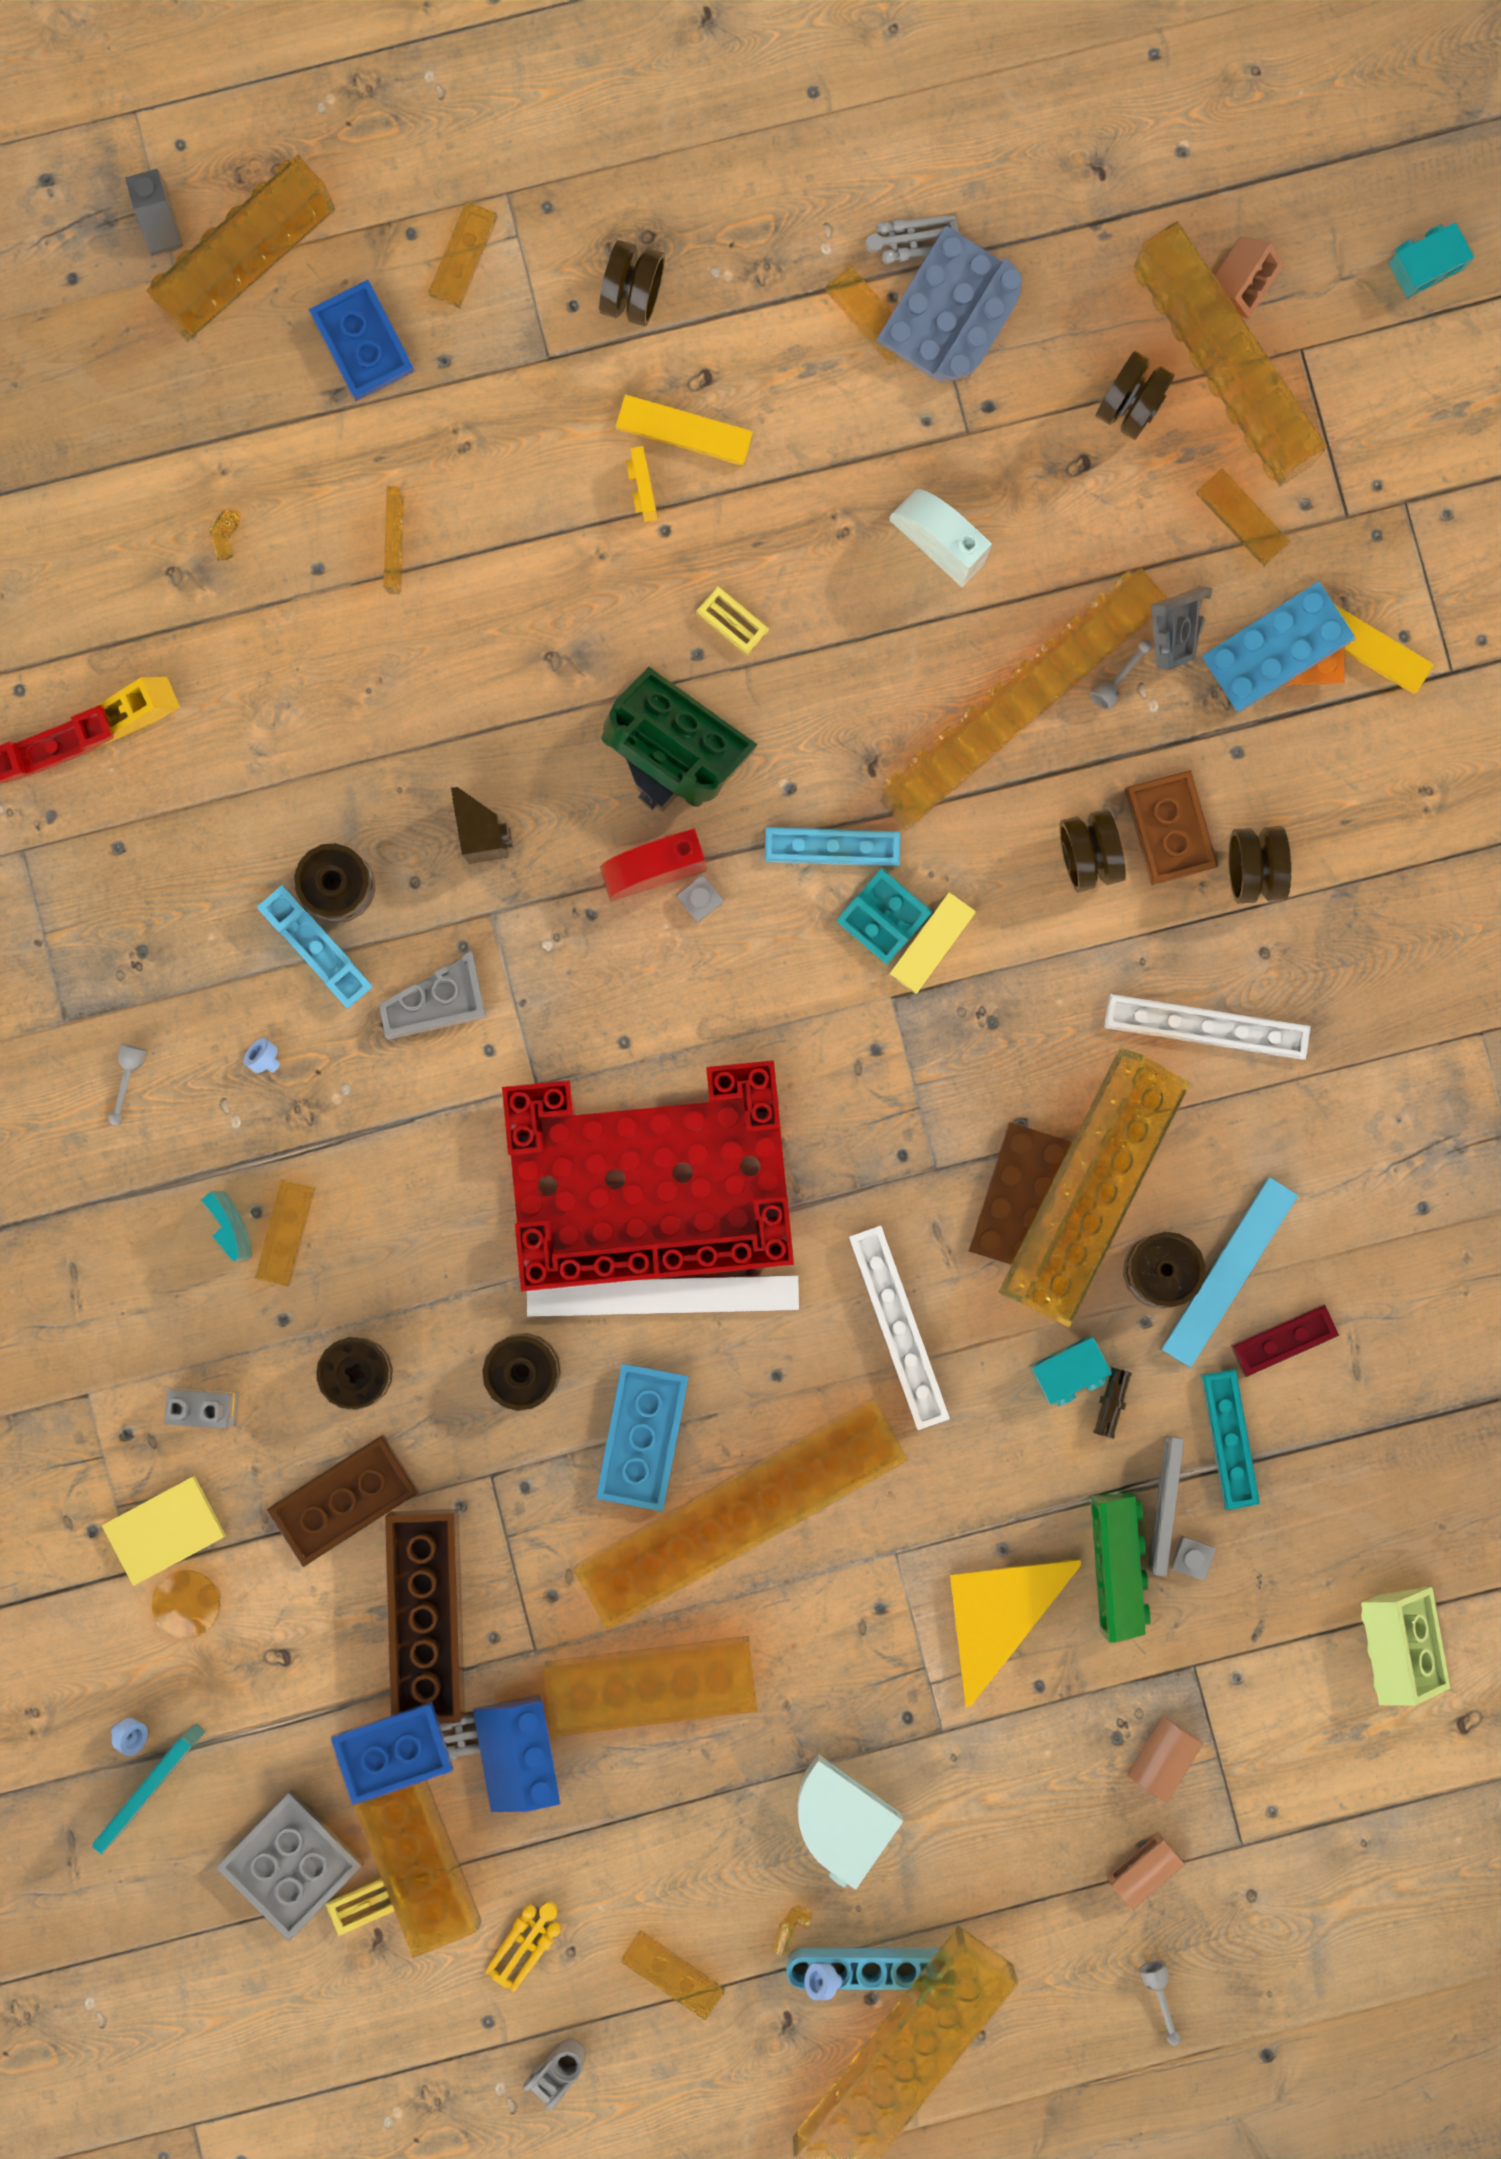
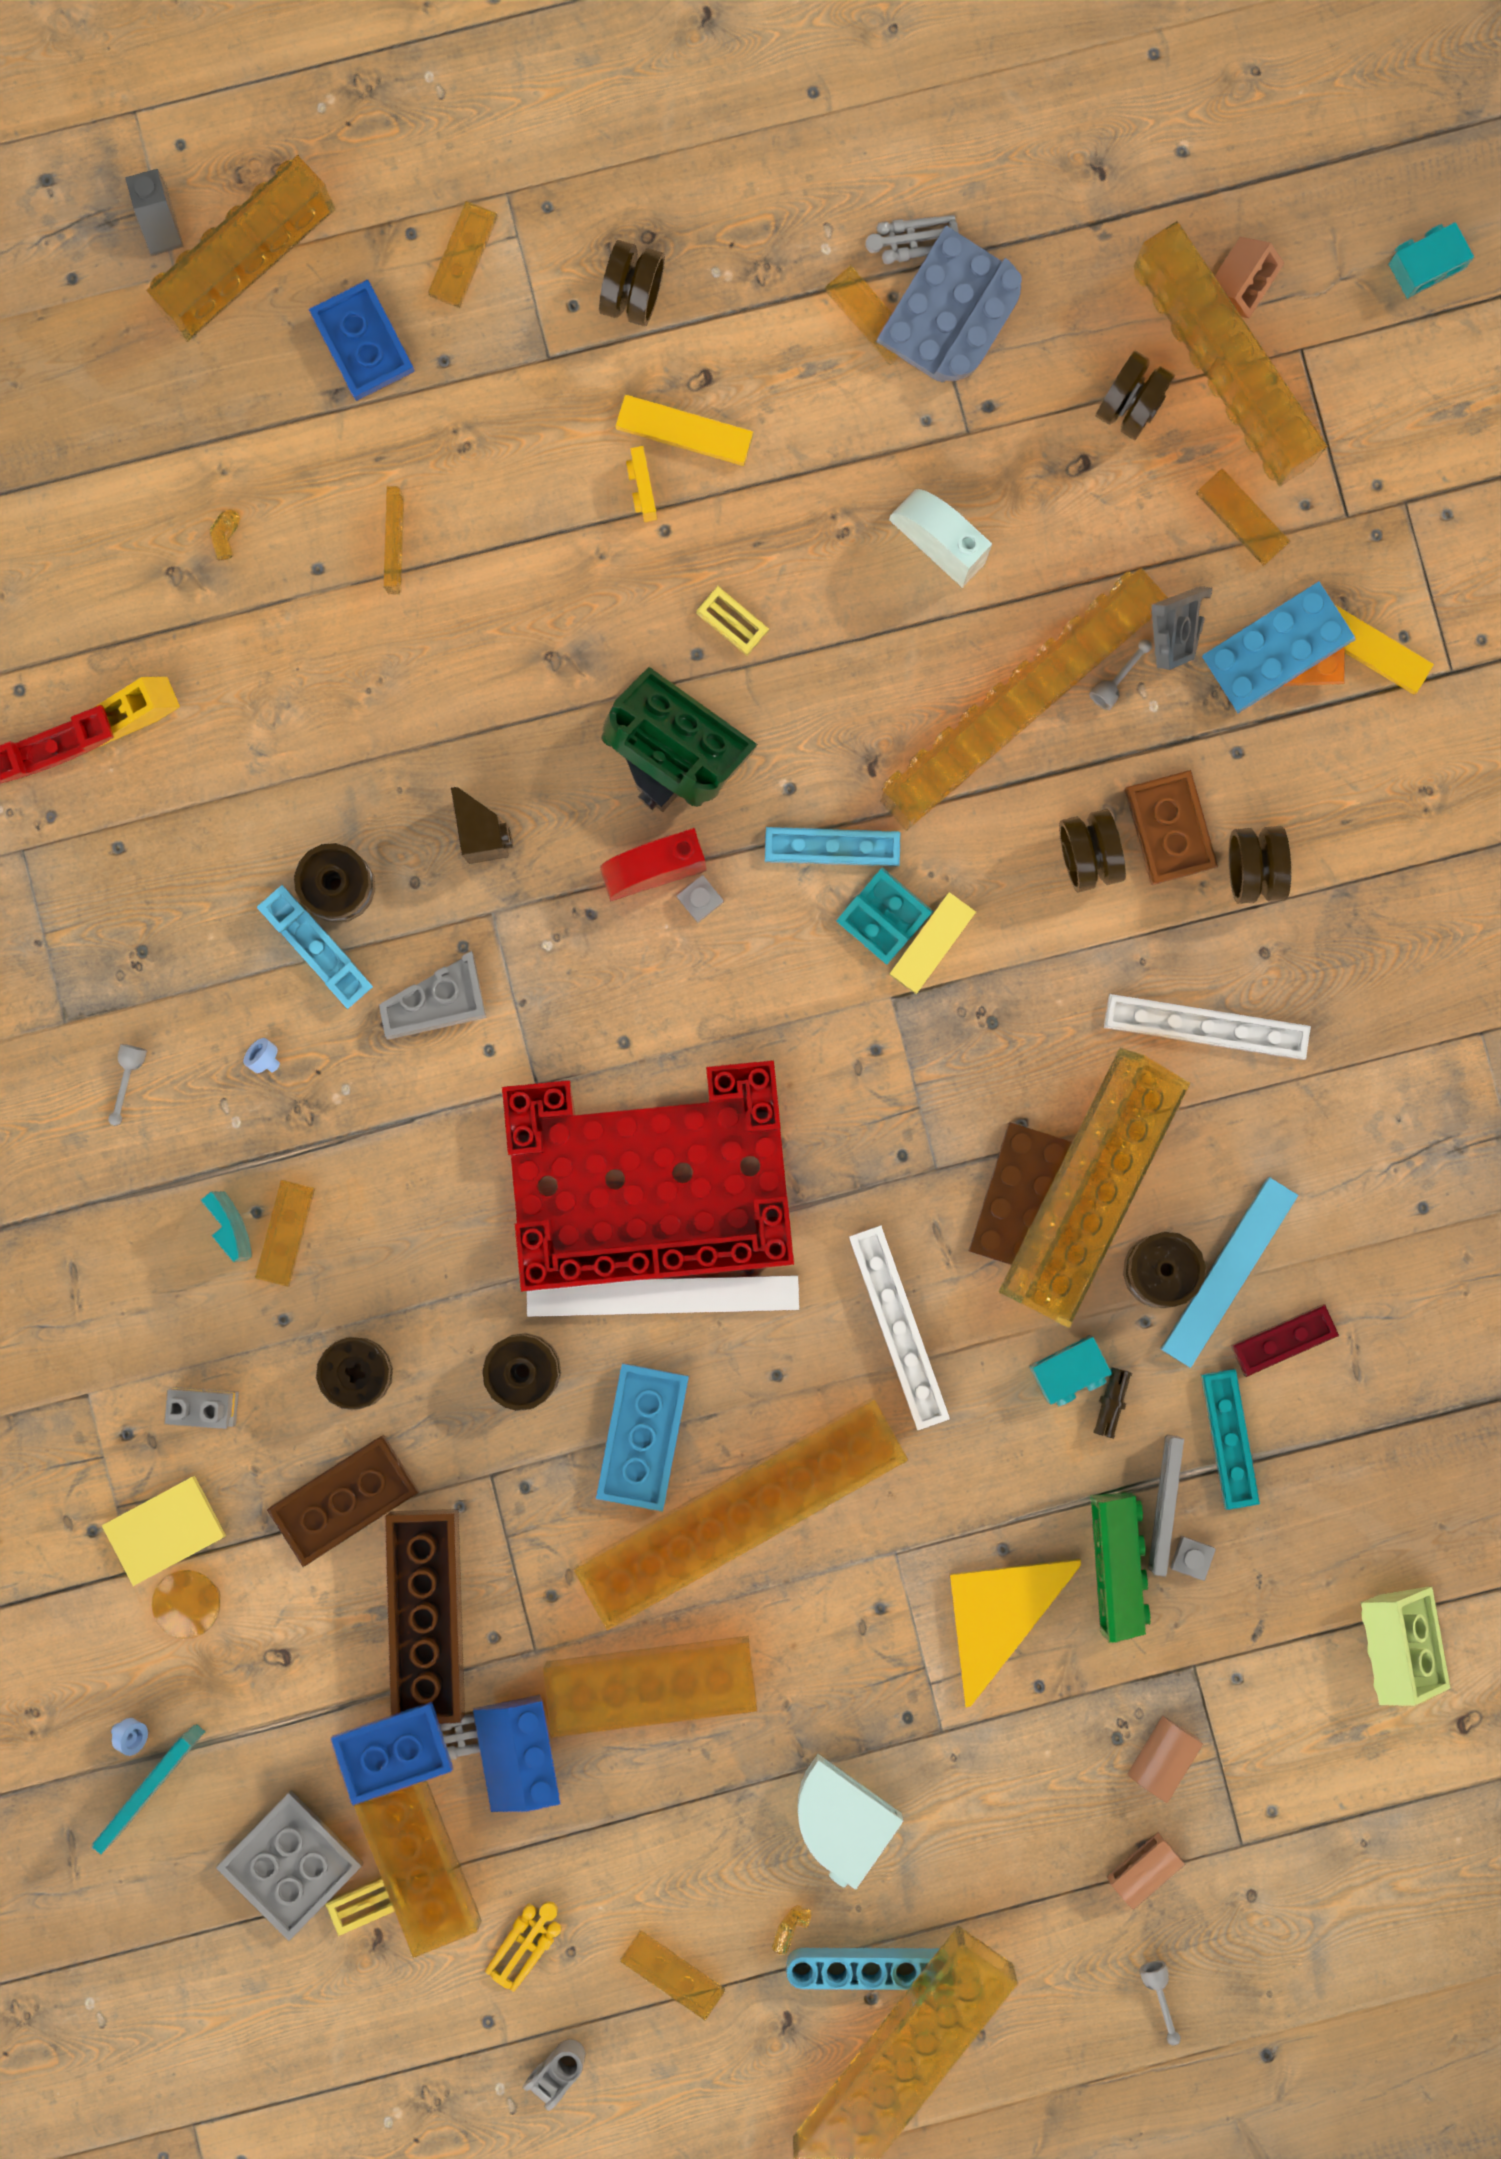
(822, 1981): light blue tile -> none

